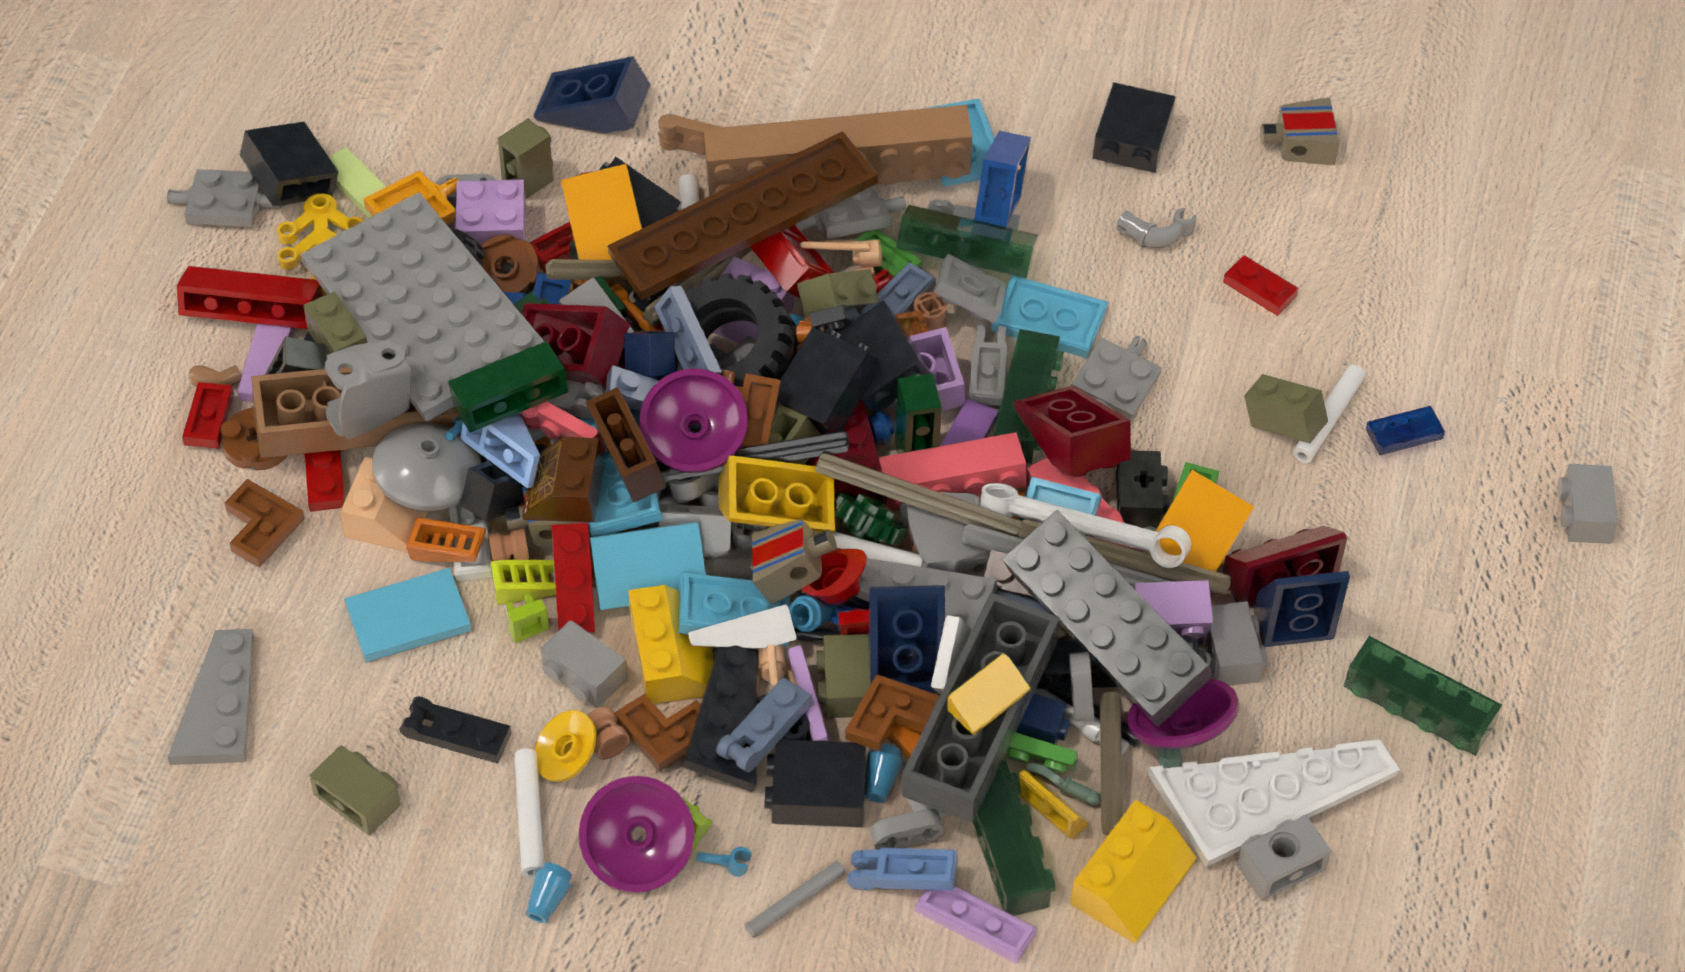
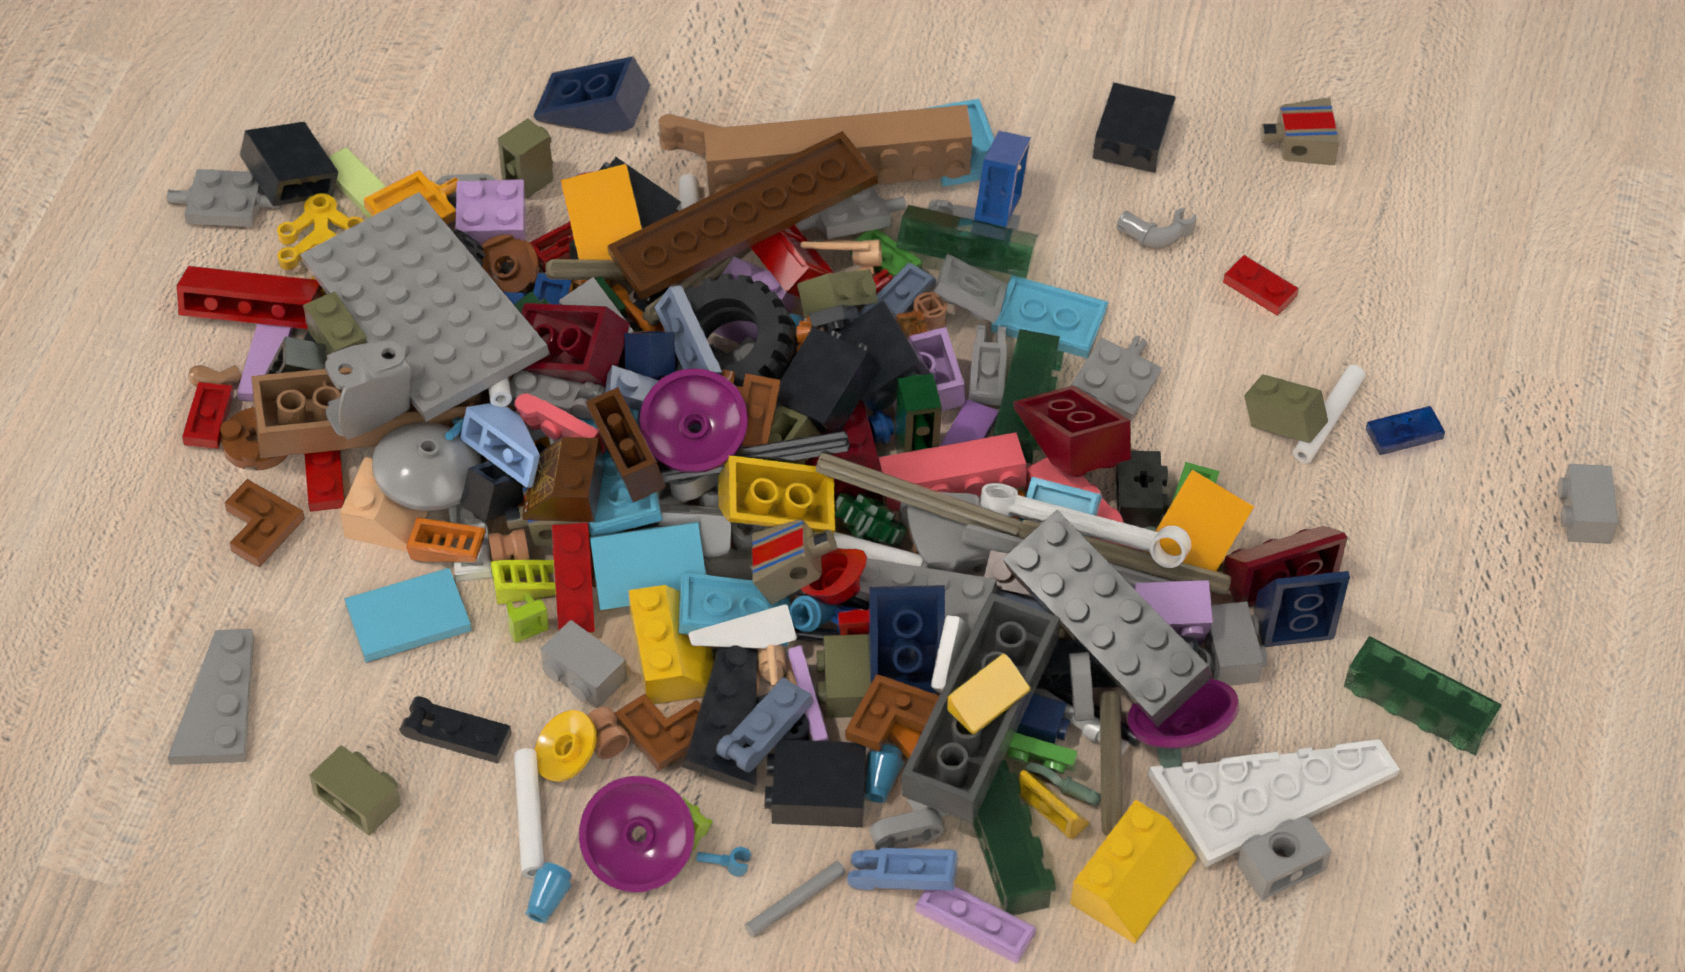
(508, 386): dark green brick -> none

